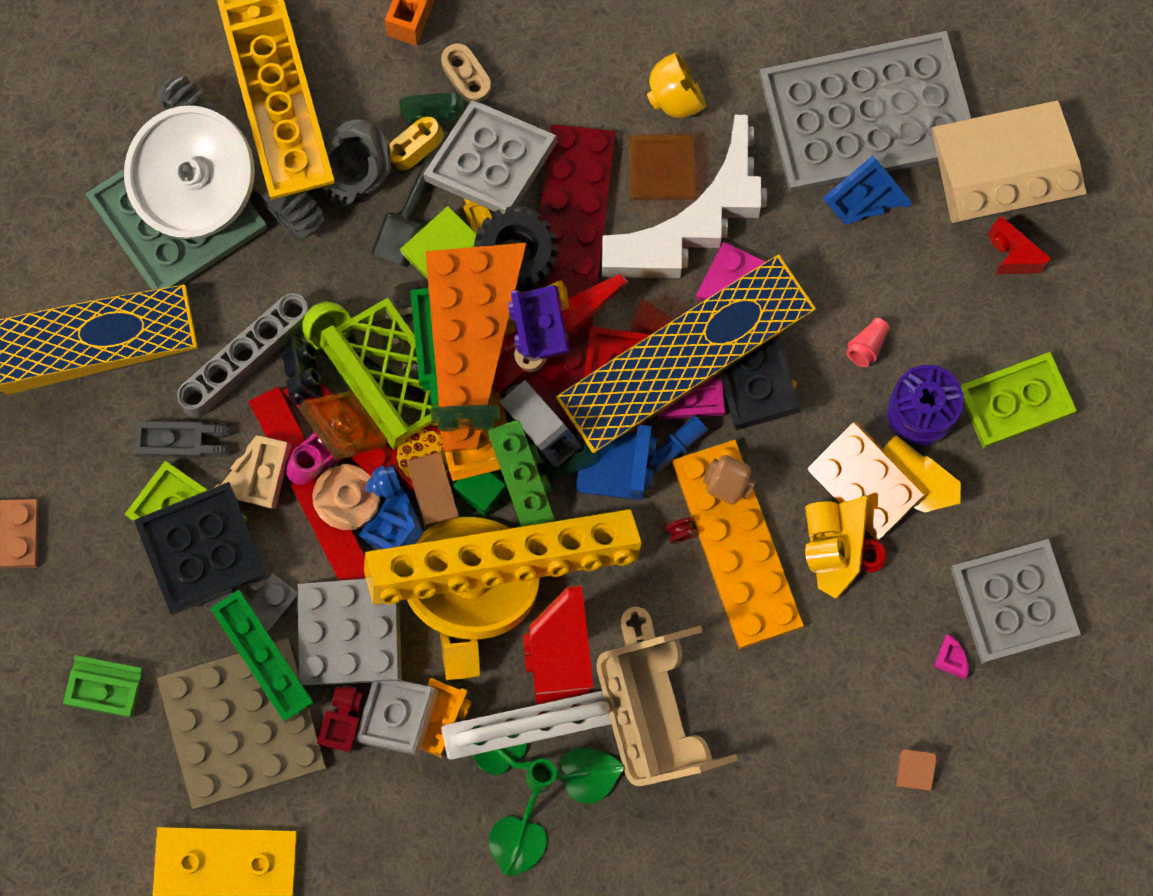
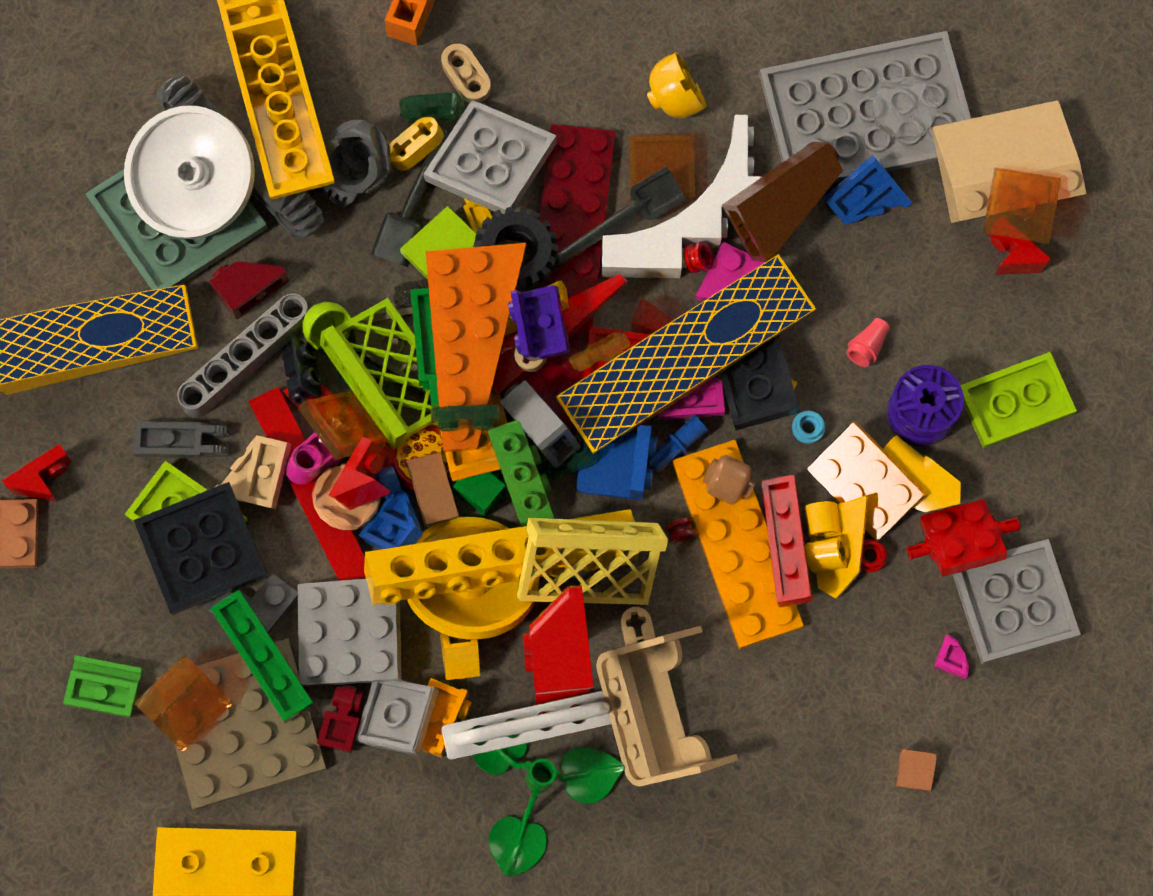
(30, 478): none -> red slope
(183, 703): none -> clear orange slope
(246, 285): none -> dark red slope
(357, 480): none -> red slope
(588, 535): none -> light yellow fence
(605, 350): none -> clear yellow plate
(650, 196): none -> pearl dark grey piece
(698, 257): none -> red bush
(782, 198): none -> reddish brown slope
(786, 541): none -> plate
(808, 417): none -> medium azure plate
(963, 538): none -> red plate
(1021, 205): none -> clear orange plate

